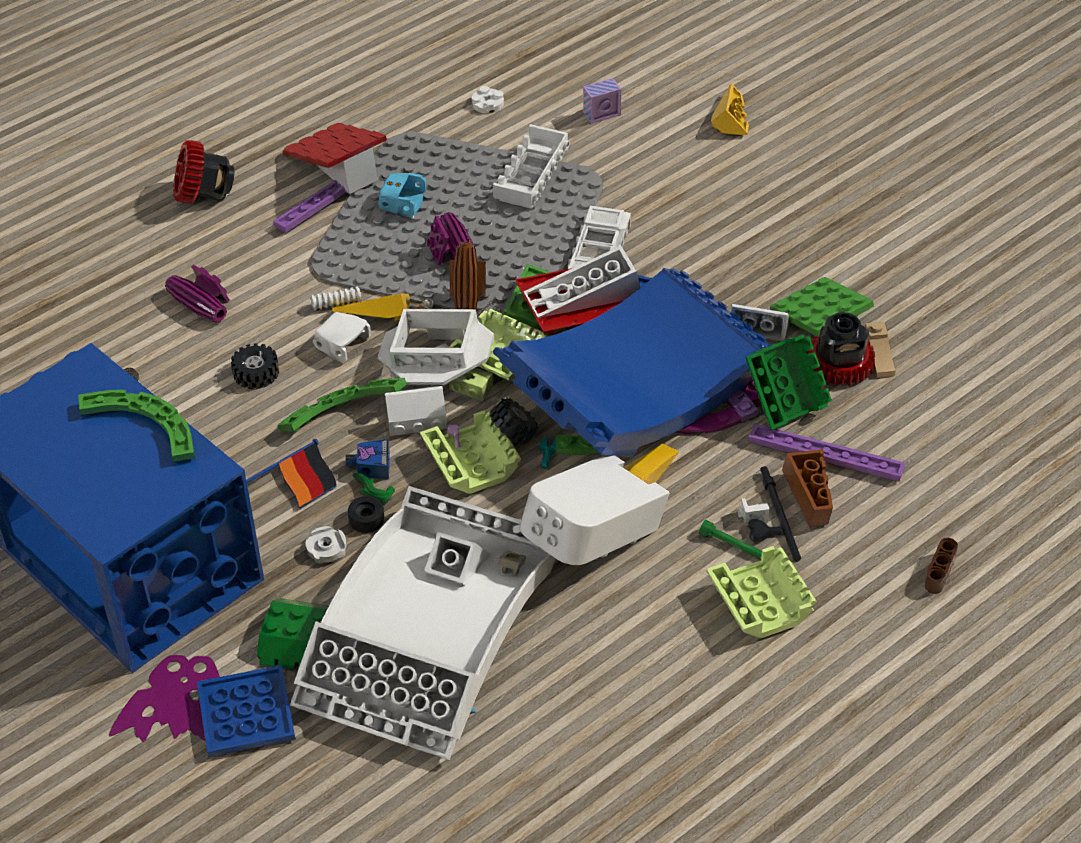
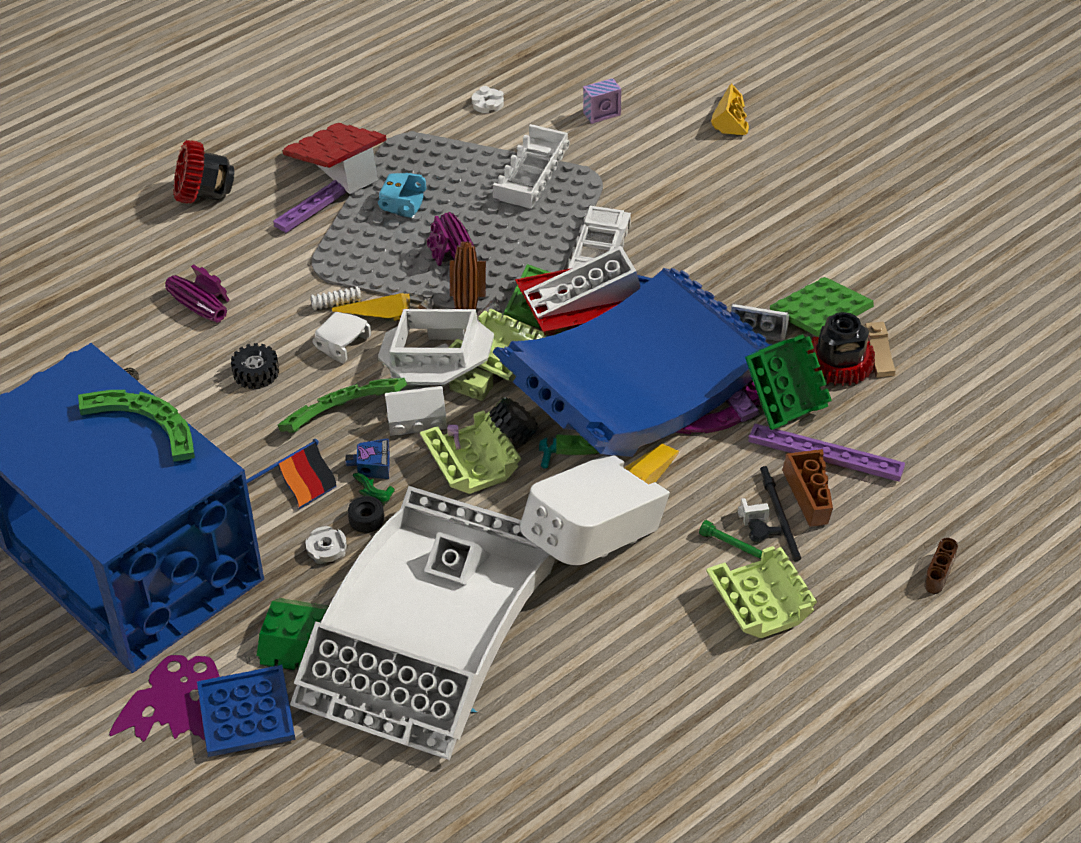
(511, 560): dark tan tile -> none

